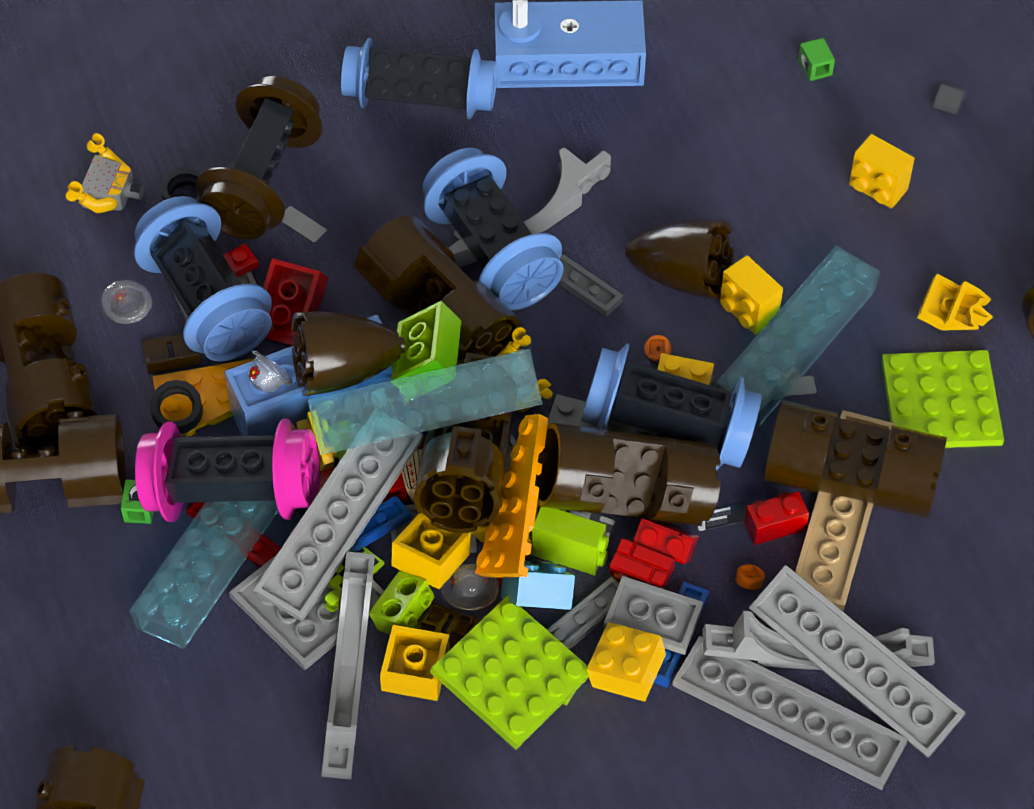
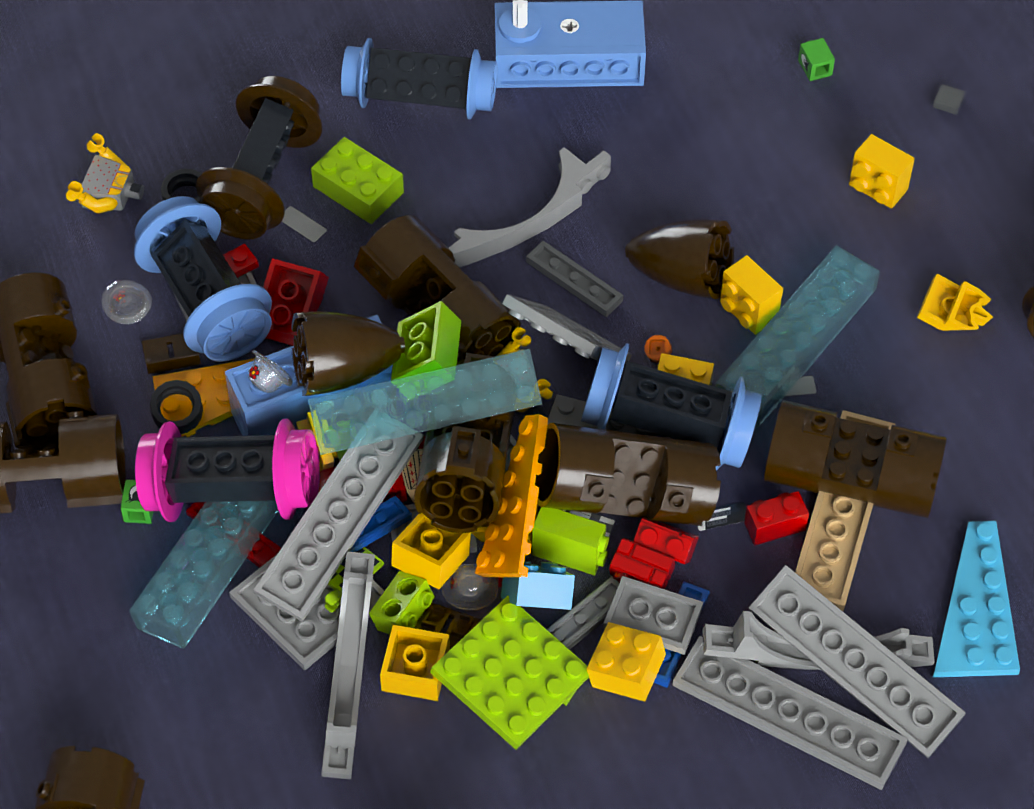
(357, 180): none -> lime brick
(468, 194): medium blue brick -> none
(561, 327): none -> light grey plate
(749, 577): orange tile -> none
(944, 396): lime plate -> none
(979, 622): none -> medium azure wing

